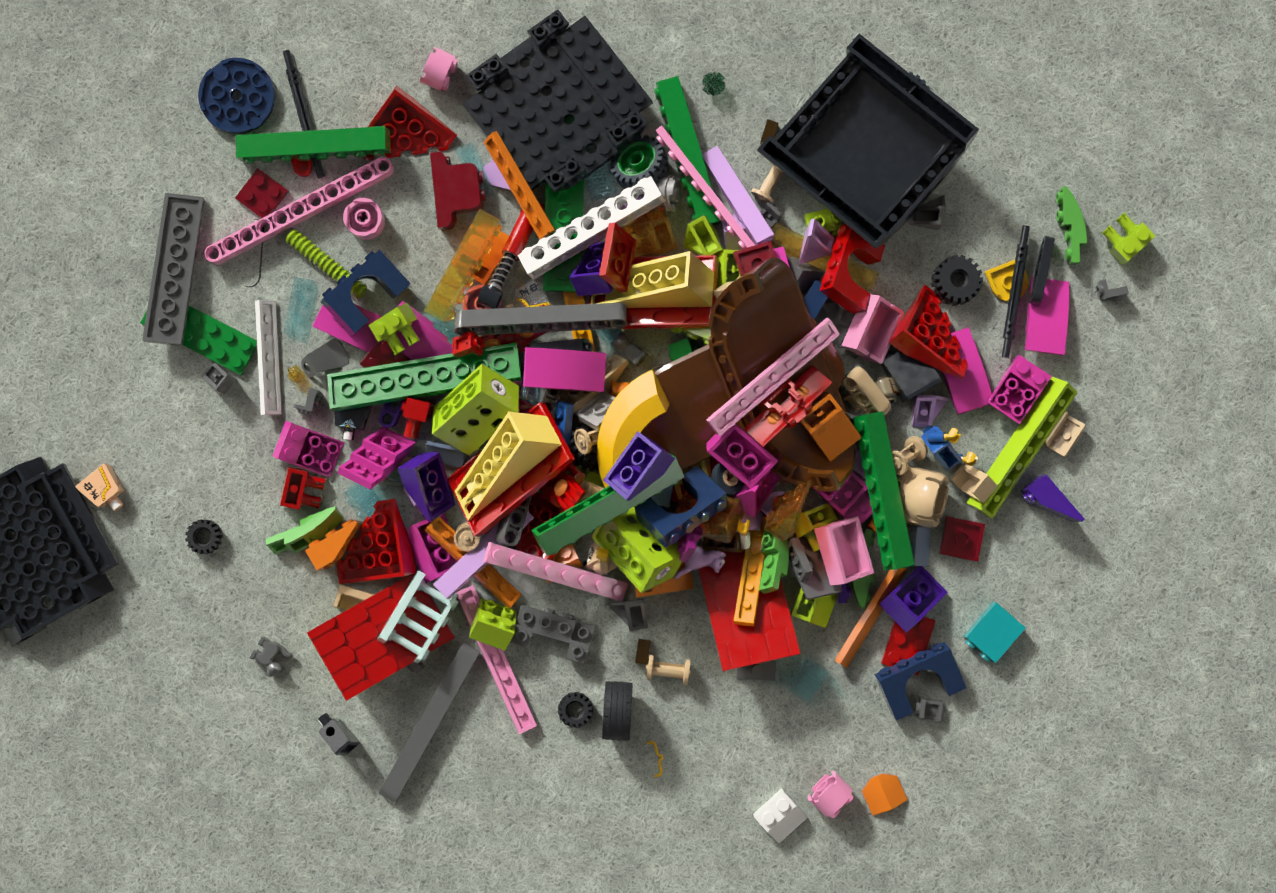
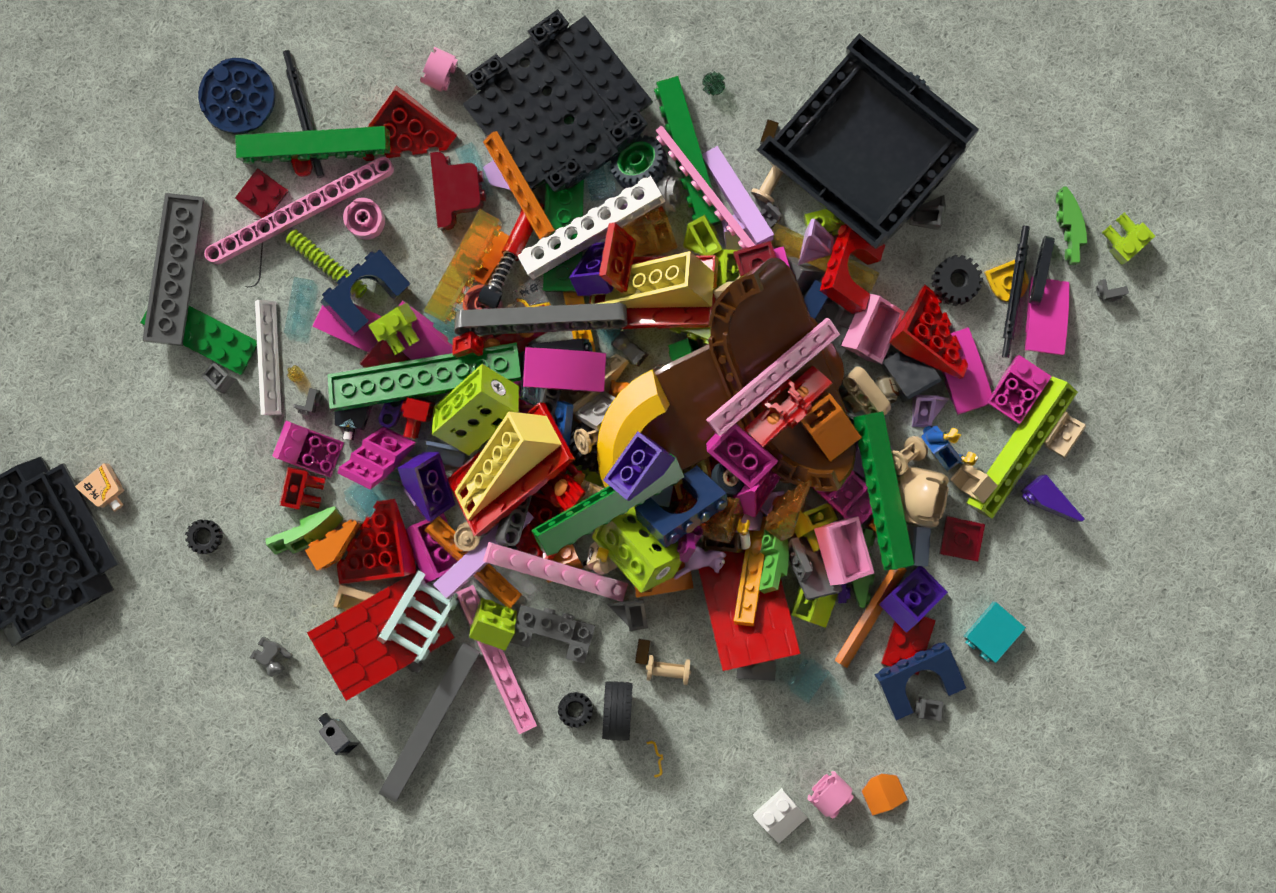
(327, 357): dark grey piece -> none

